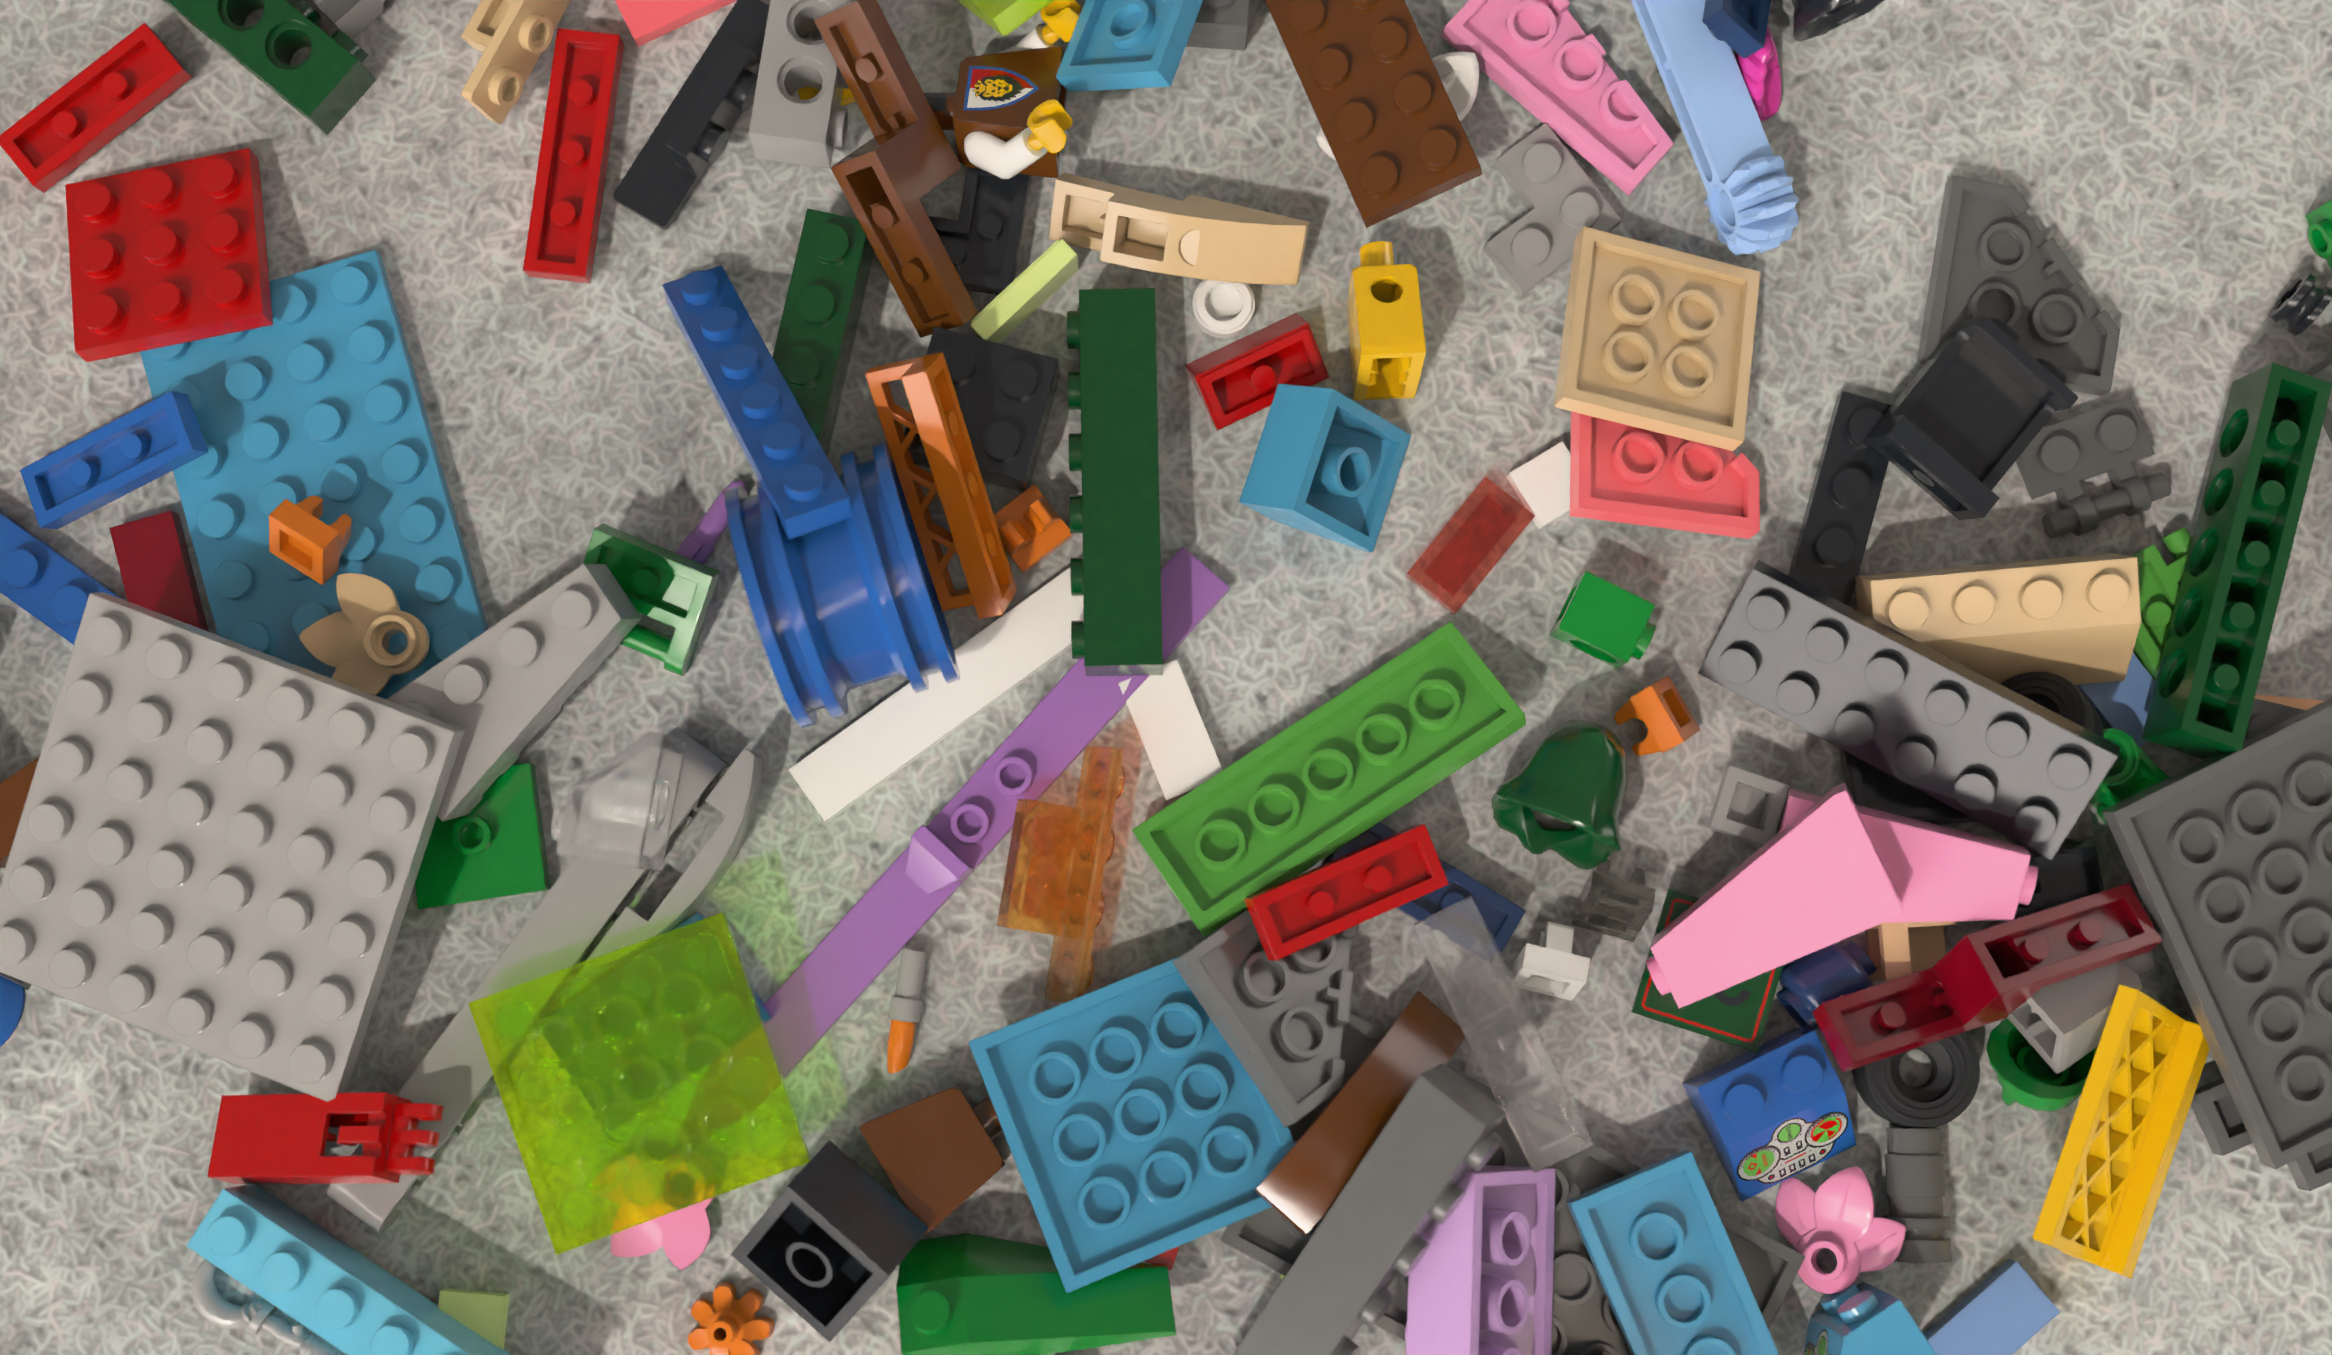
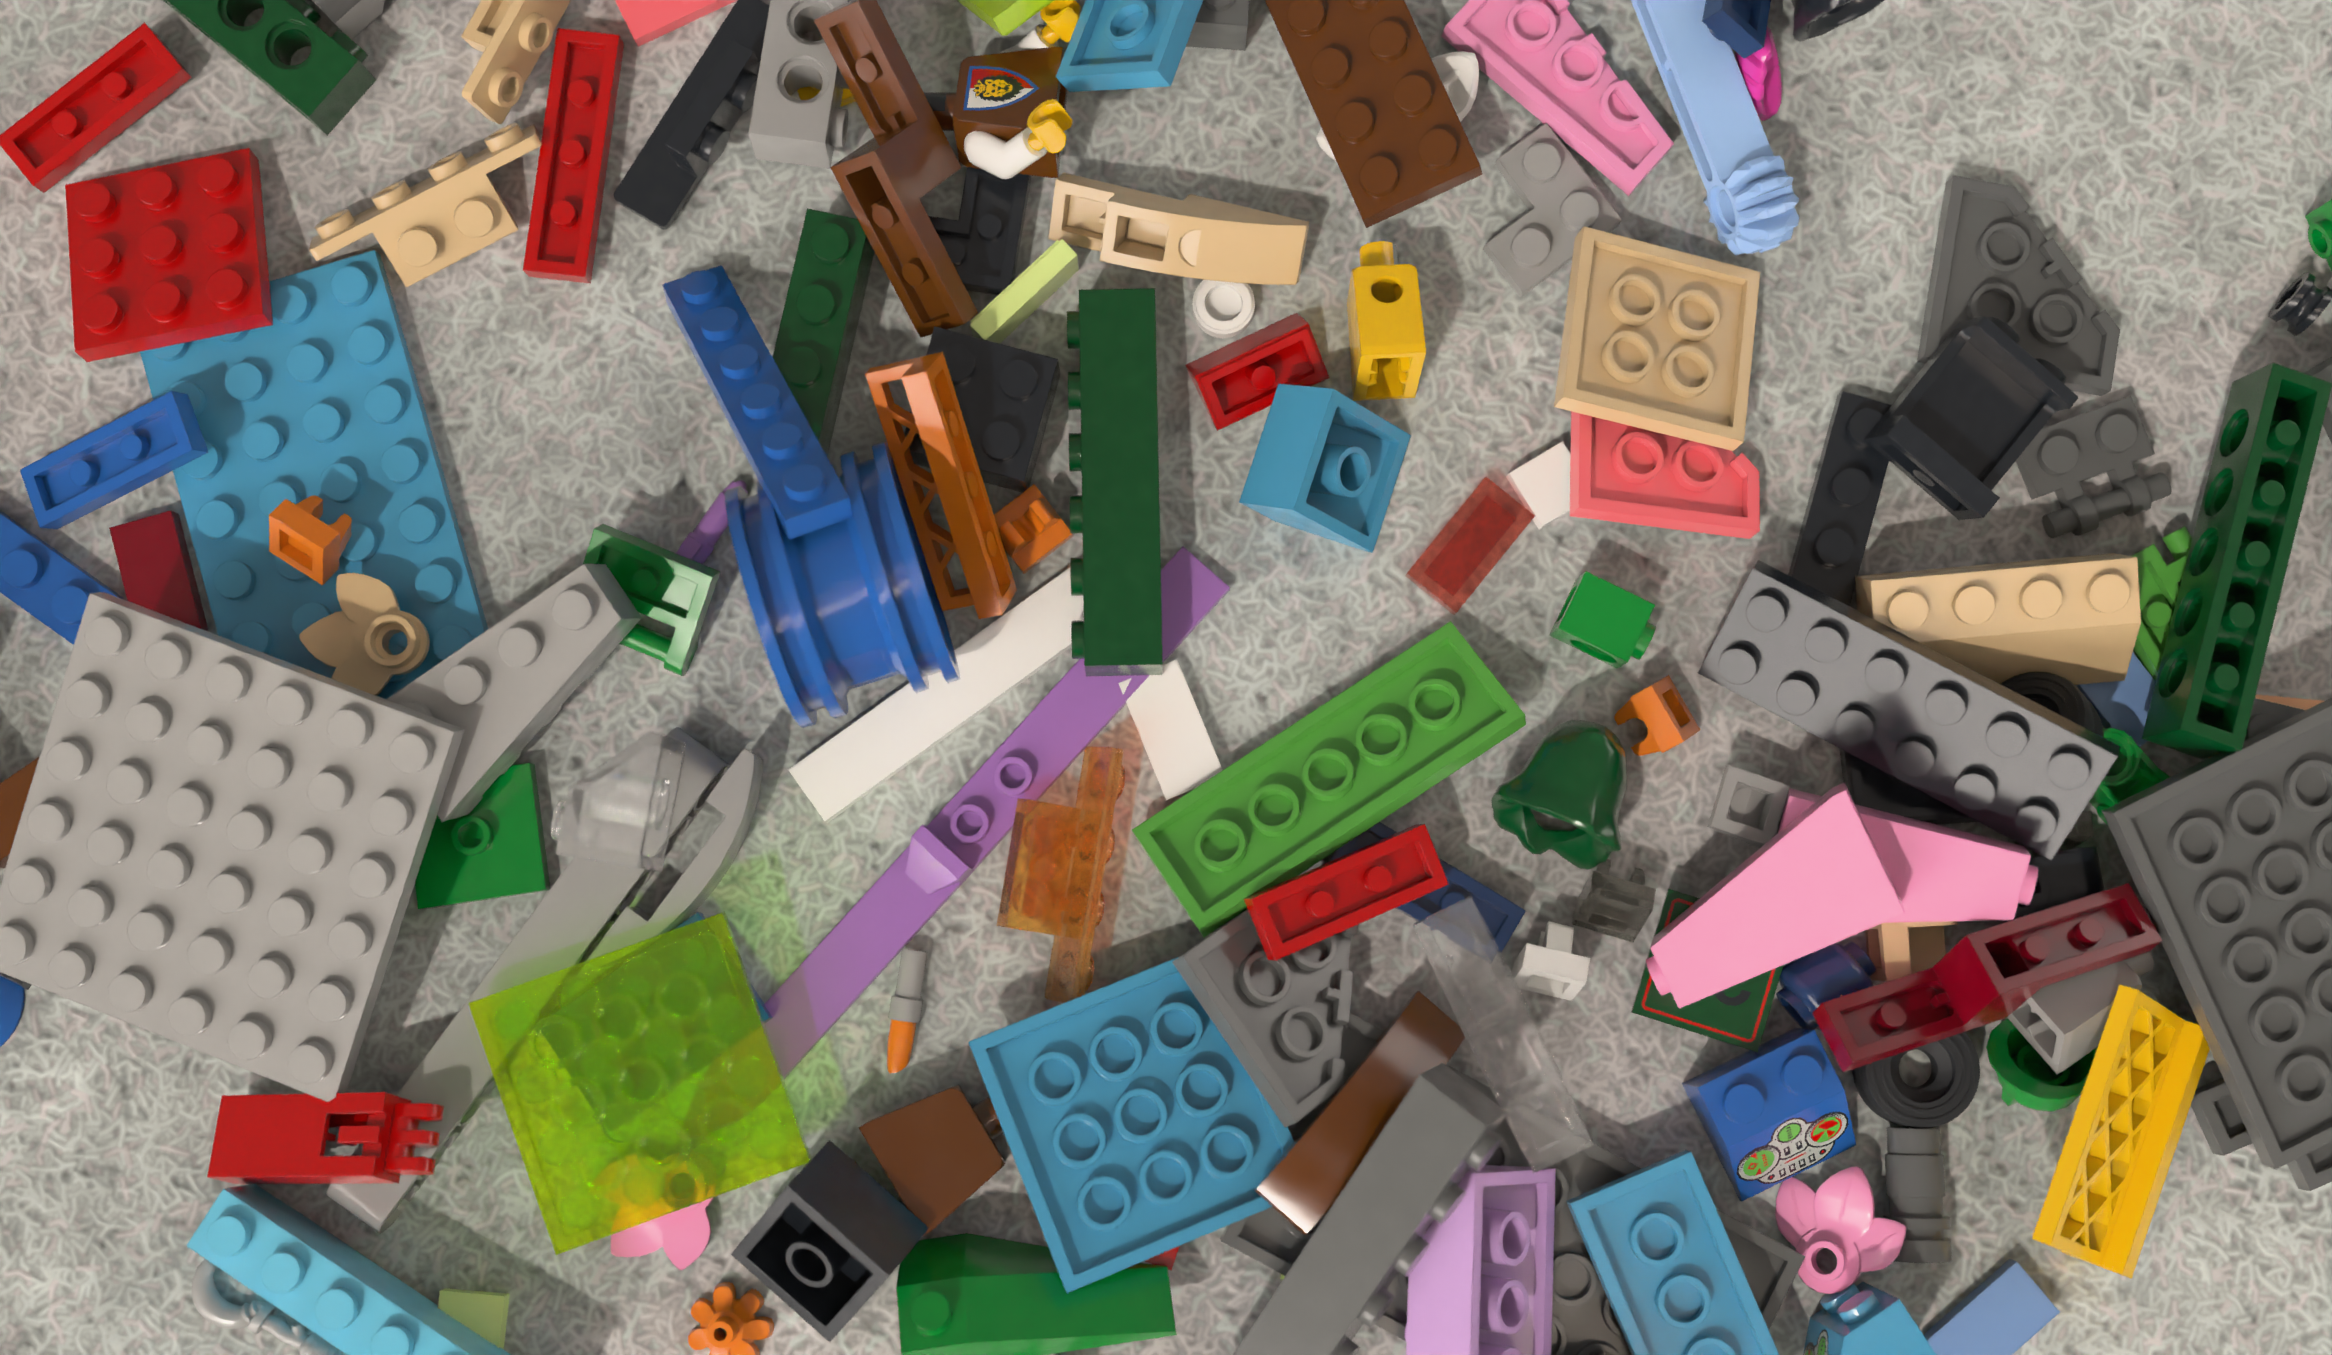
(438, 217): none -> tan bracket

